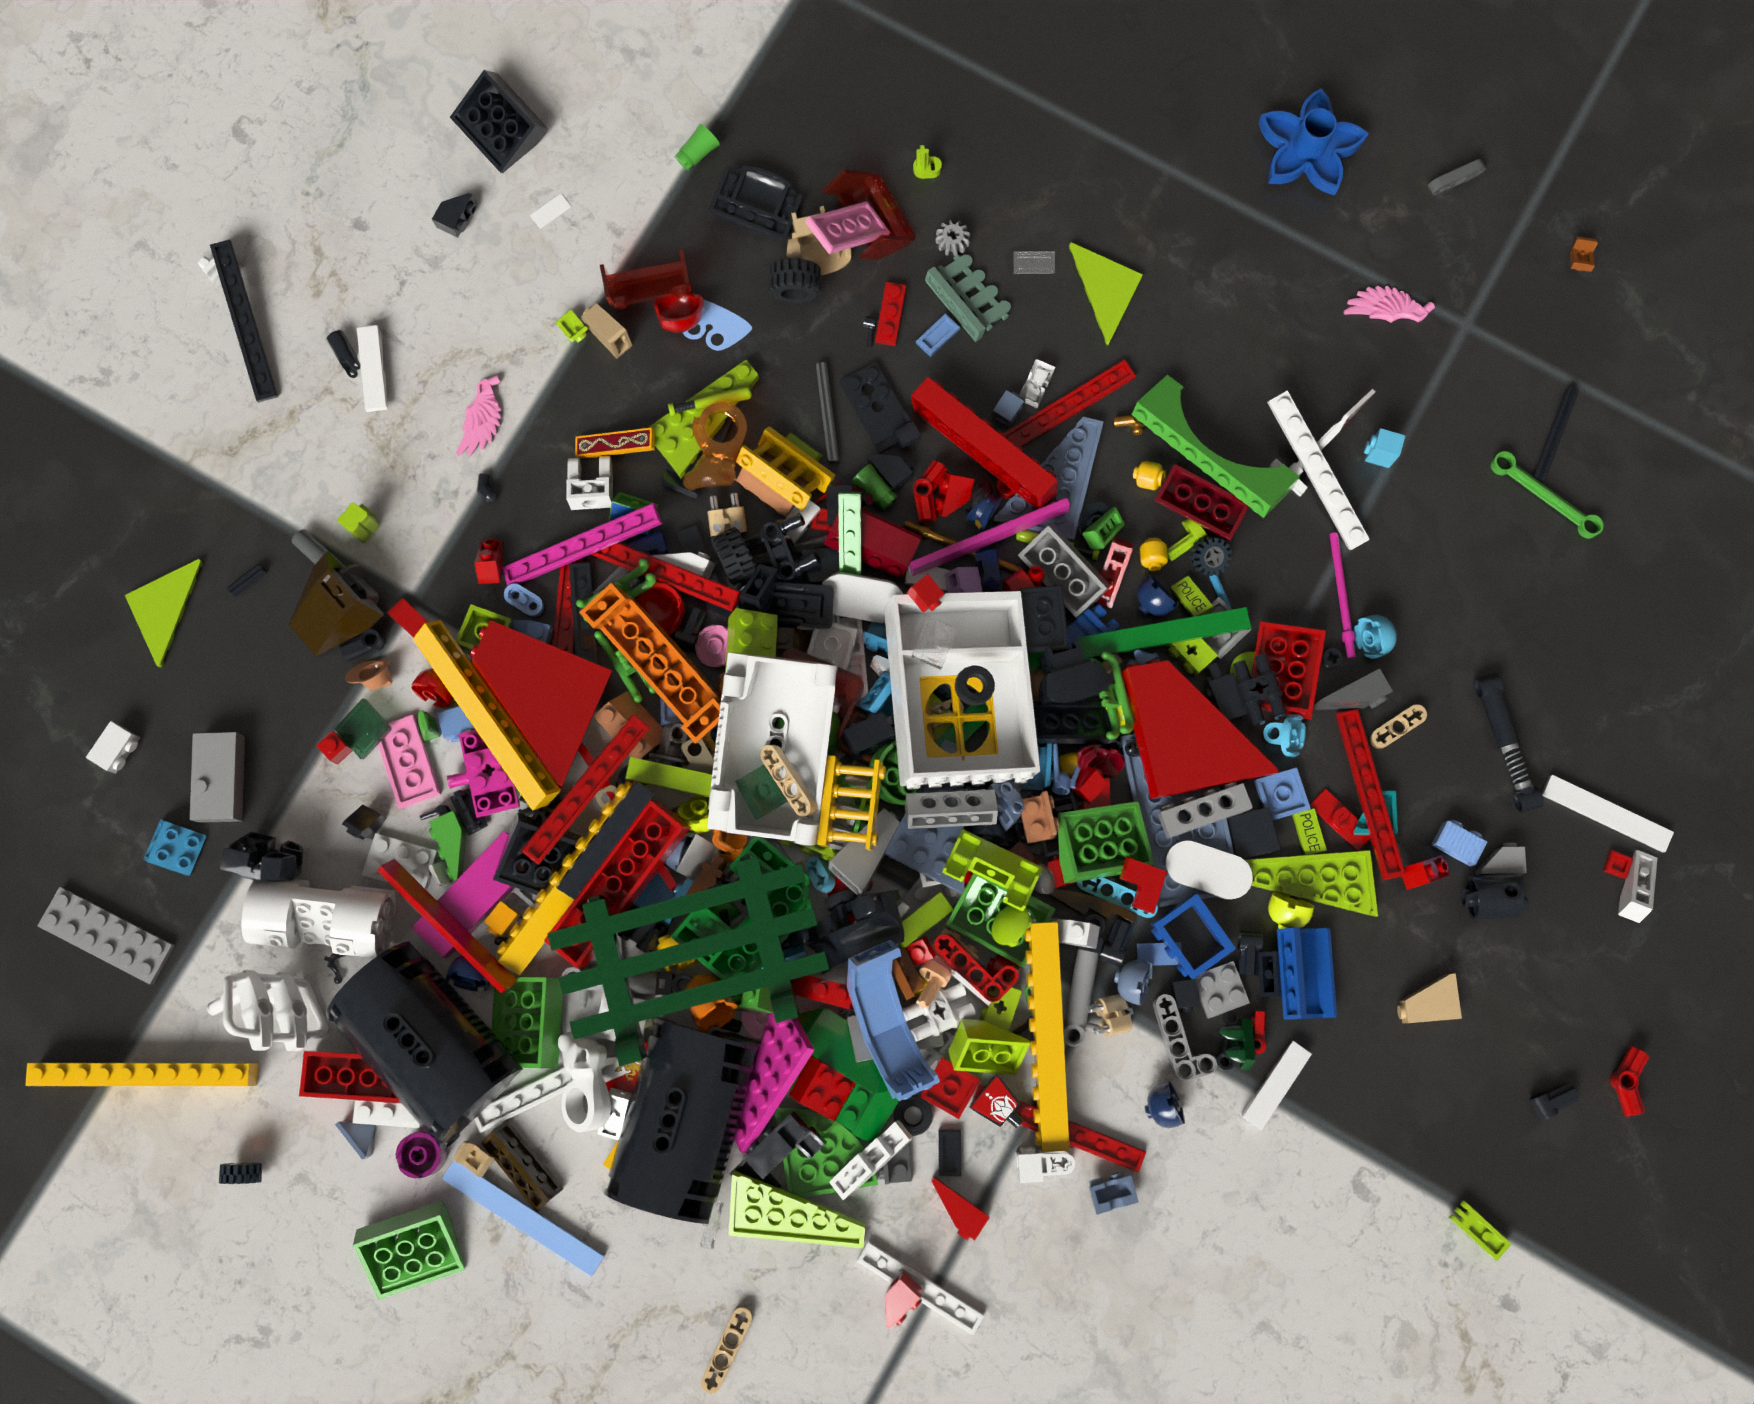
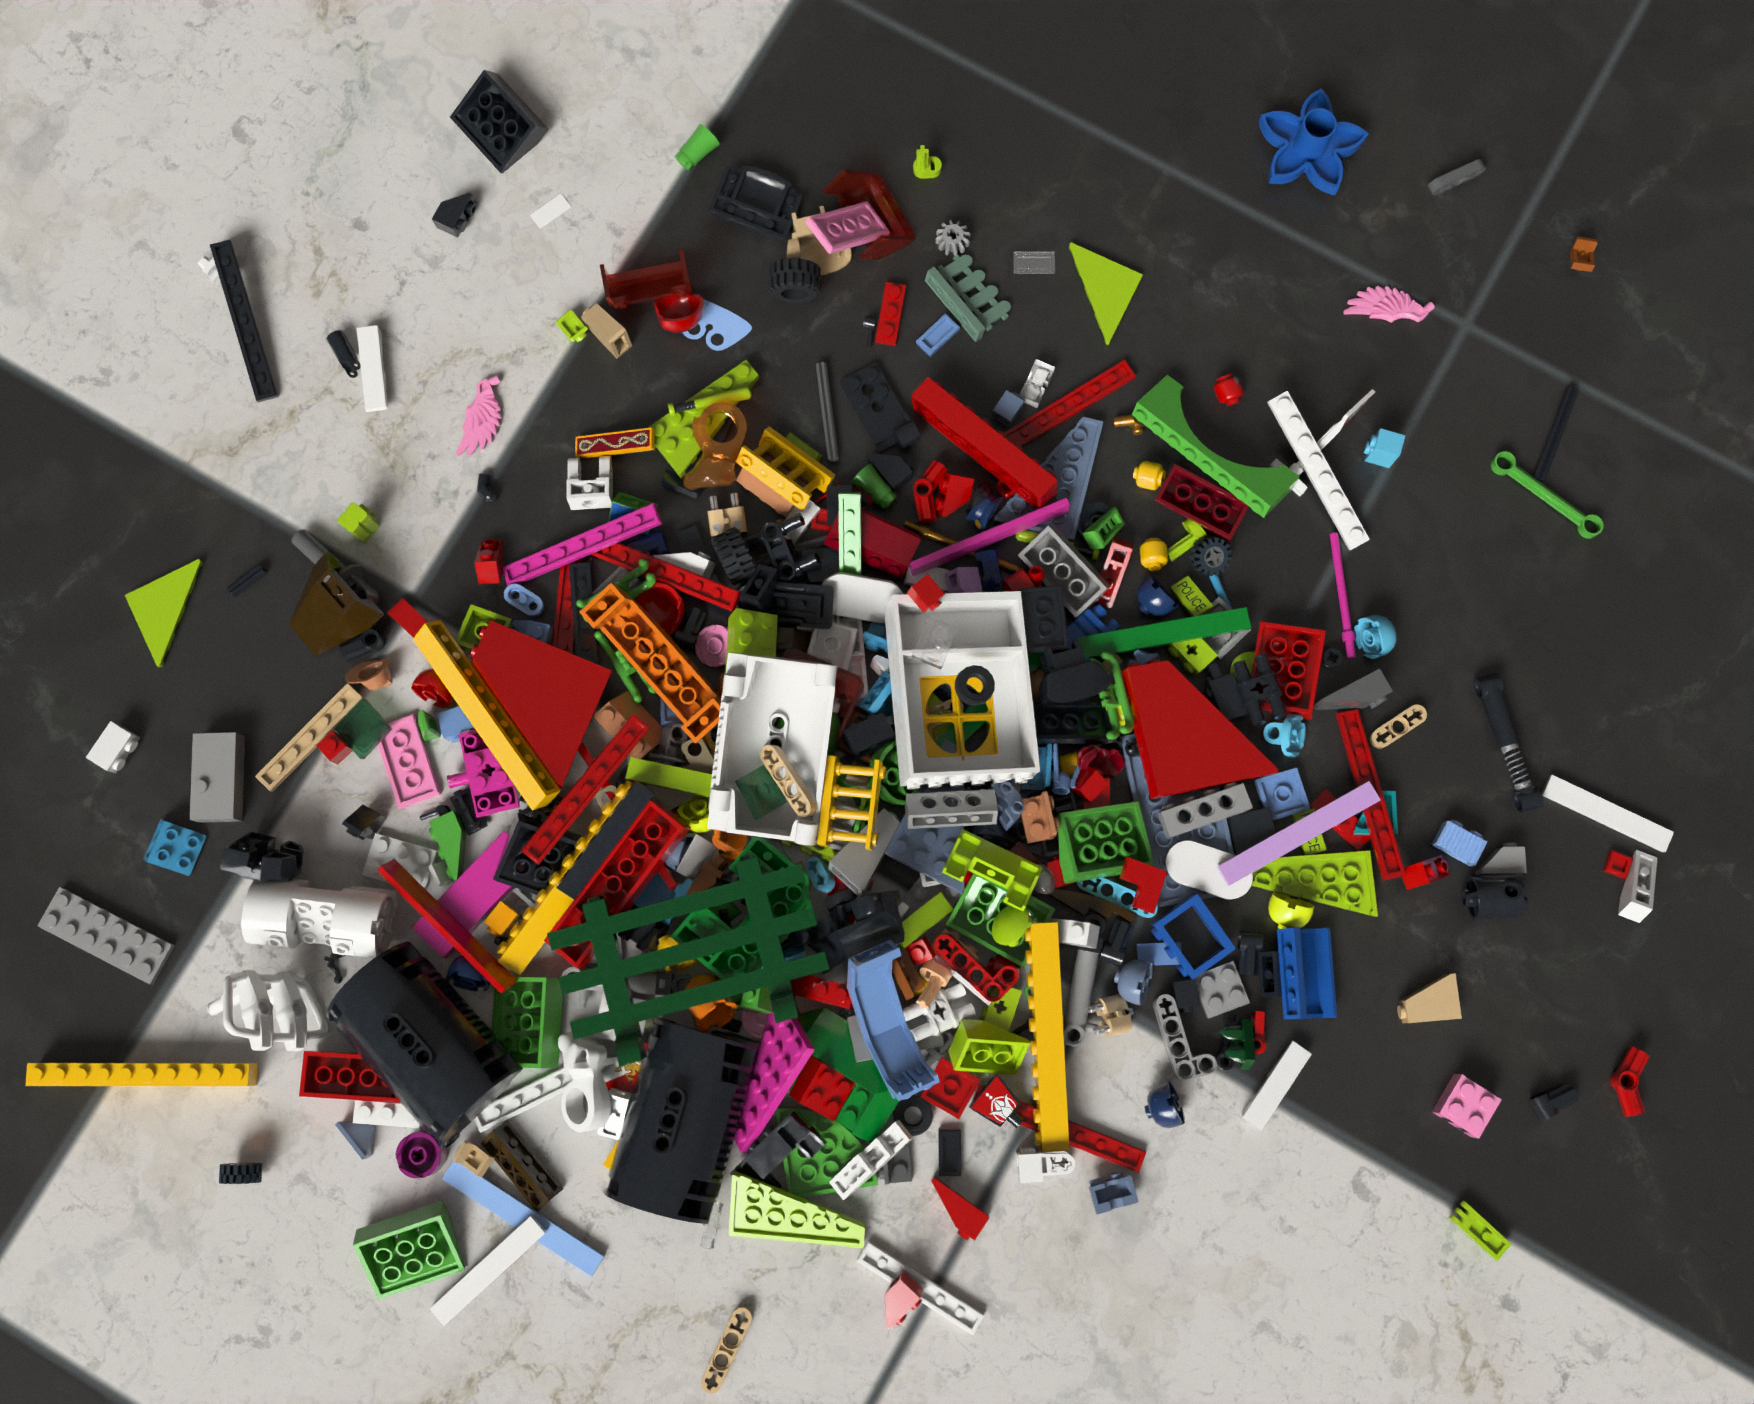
(308, 737): none -> tan plate
(488, 1270): none -> white tile
(1228, 389): none -> red head
(1298, 833): none -> lavender tile
(1466, 1105): none -> bright pink brick

